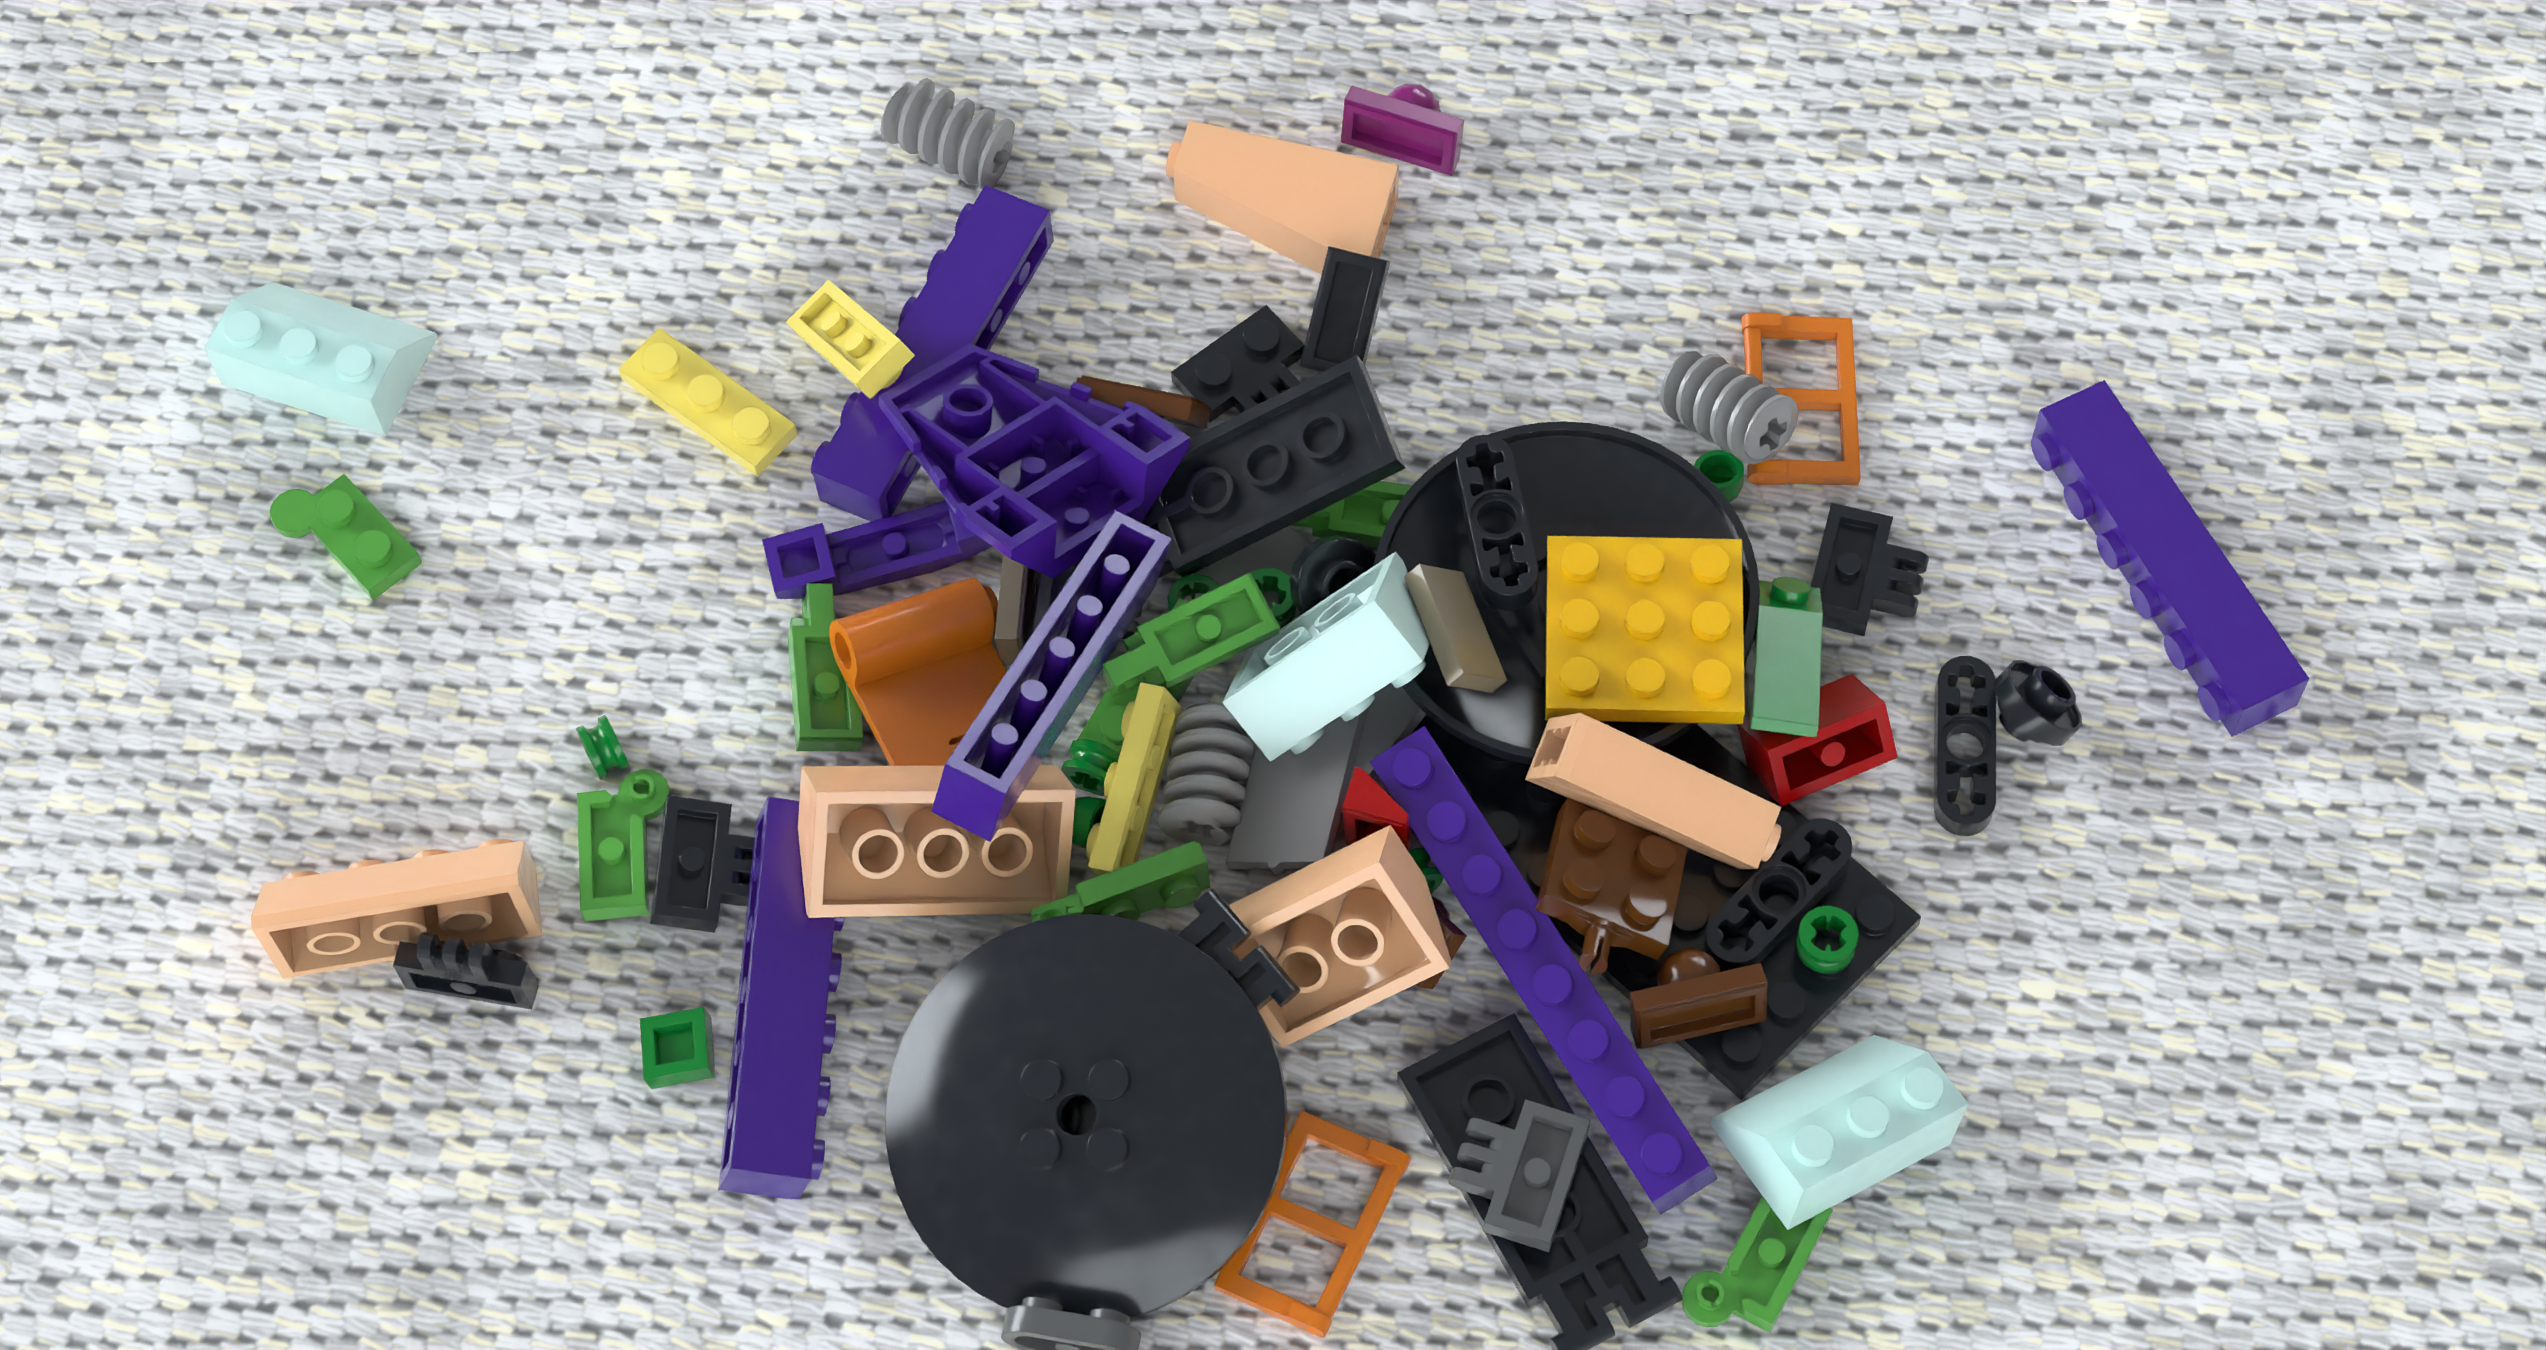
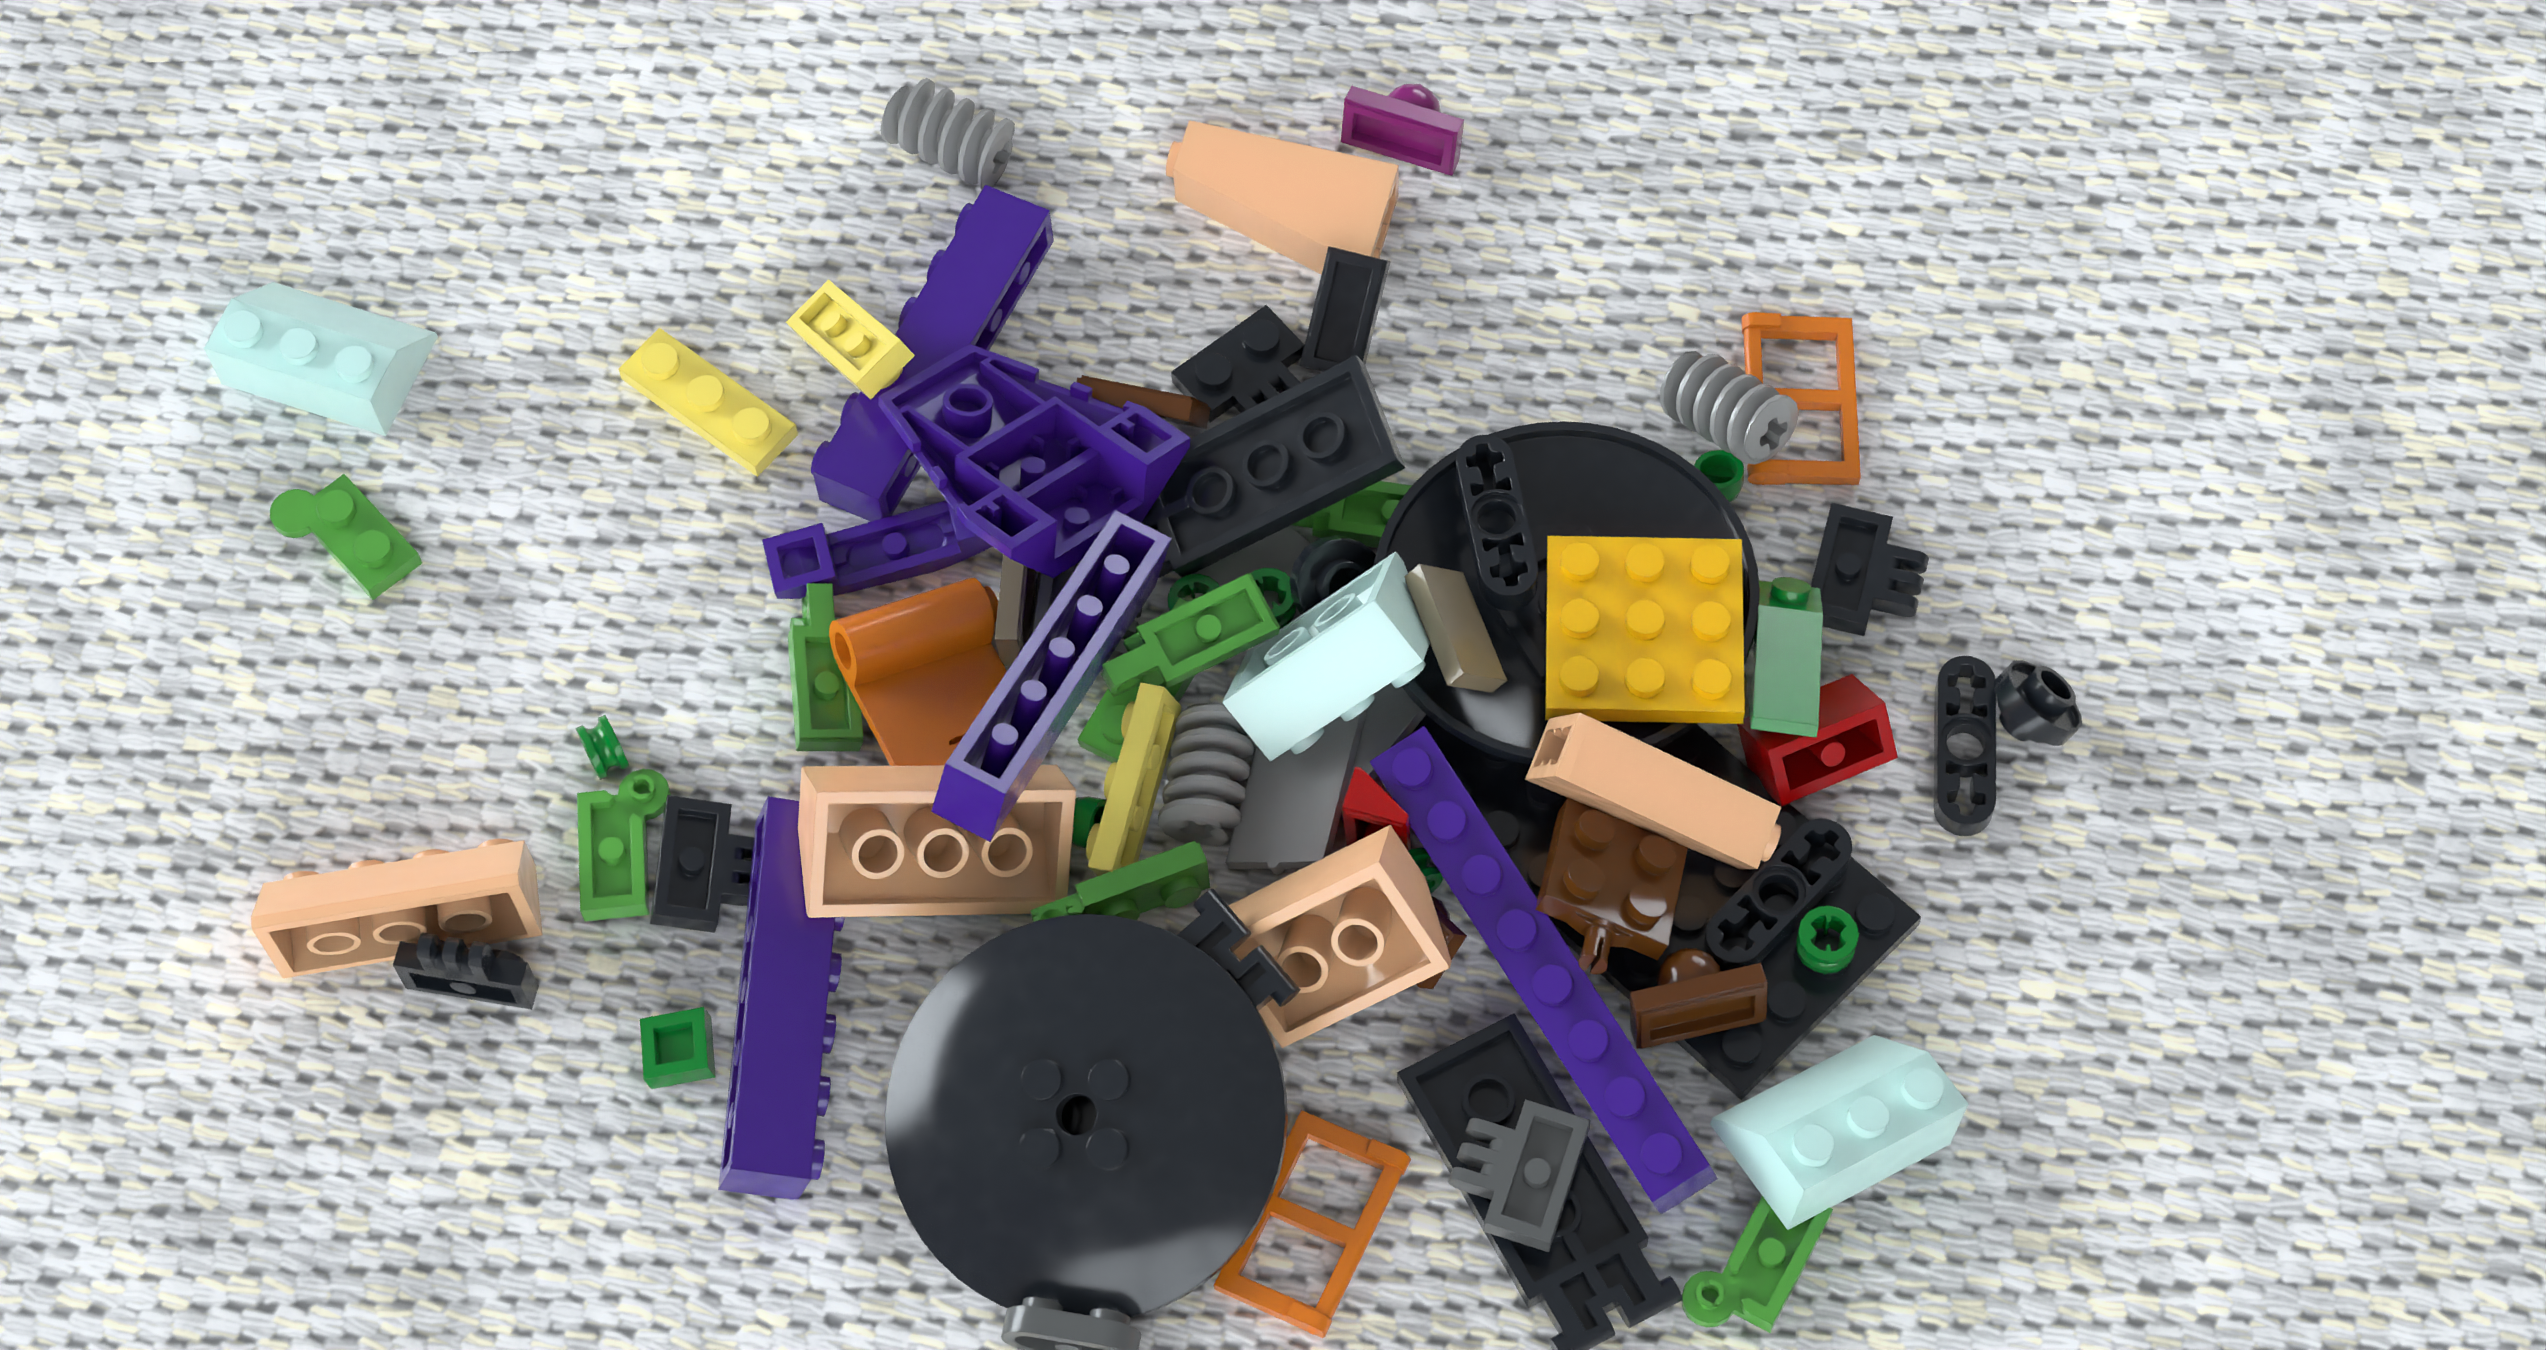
(1089, 765): green bush -> none
(2167, 559): dark purple brick -> none

